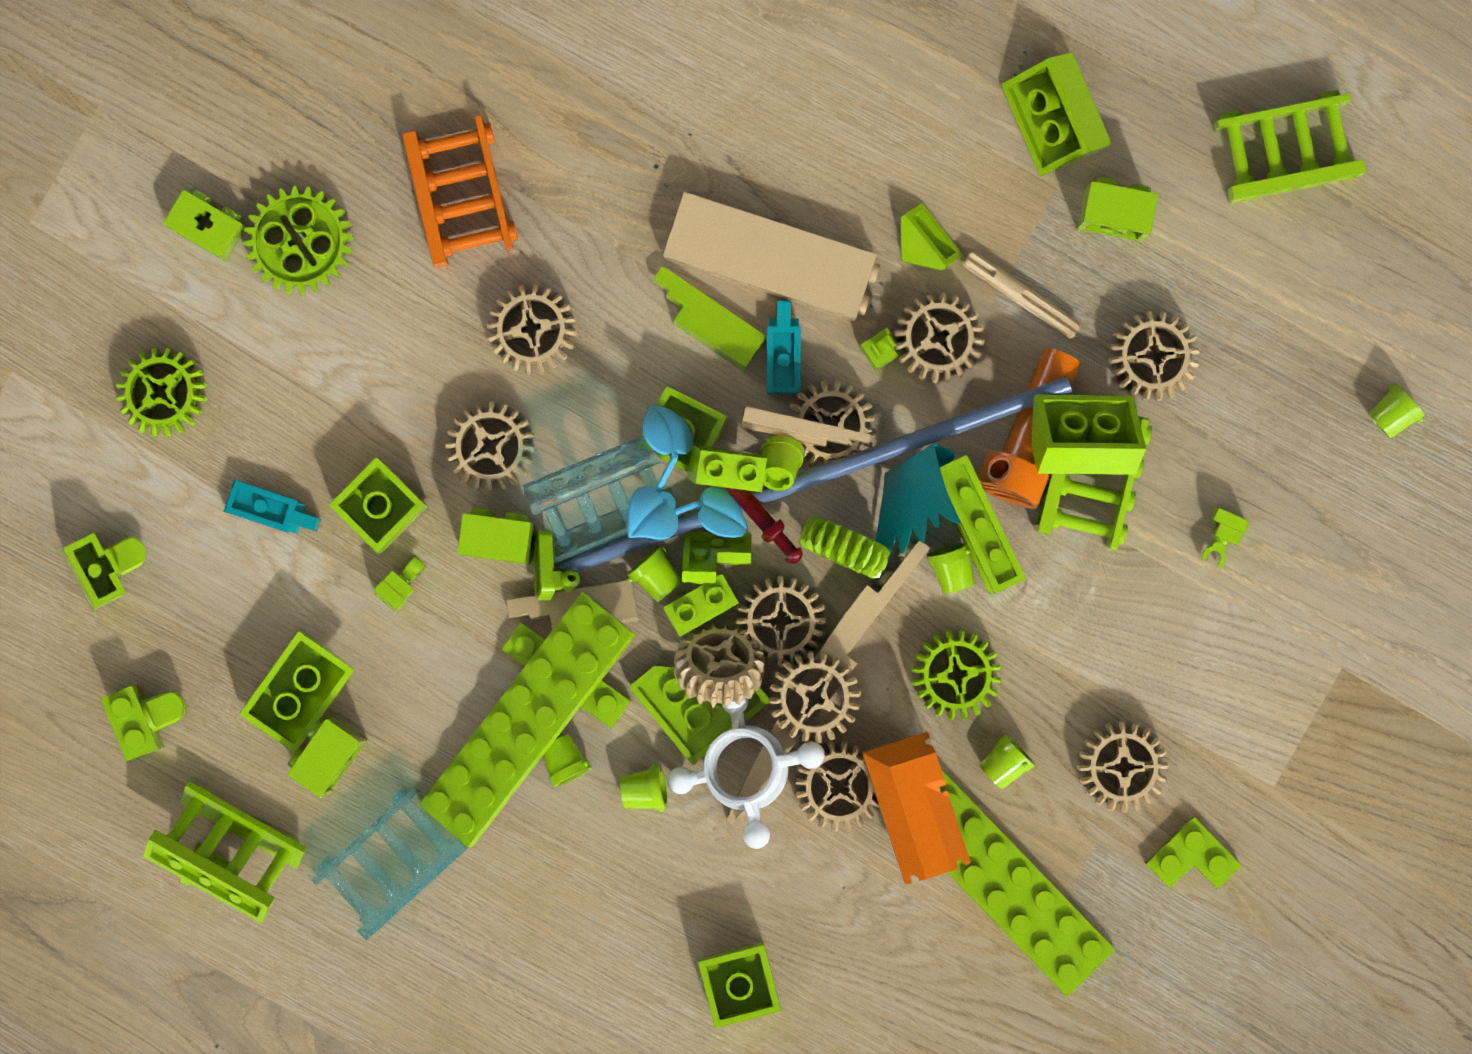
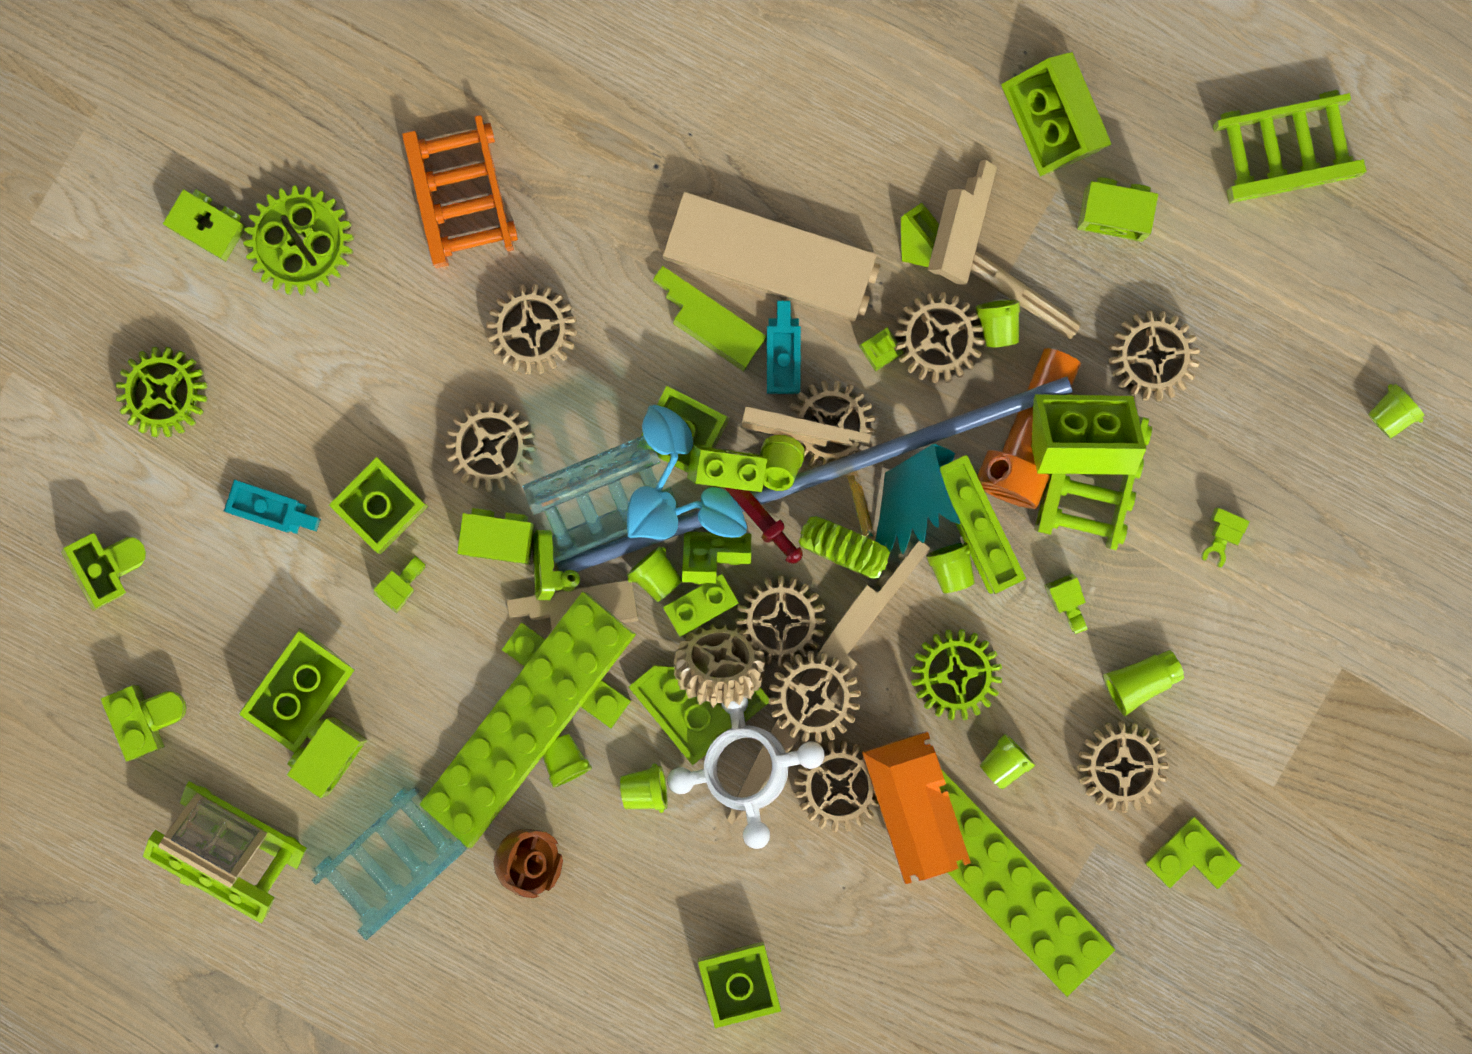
(213, 840): none -> clear piece
(528, 862): none -> dark orange cylinder
(861, 506): none -> clear yellow window
(962, 226): none -> tan piece
(999, 322): none -> lime piece
(1066, 597): none -> lime piece
(1143, 680): none -> lime plant

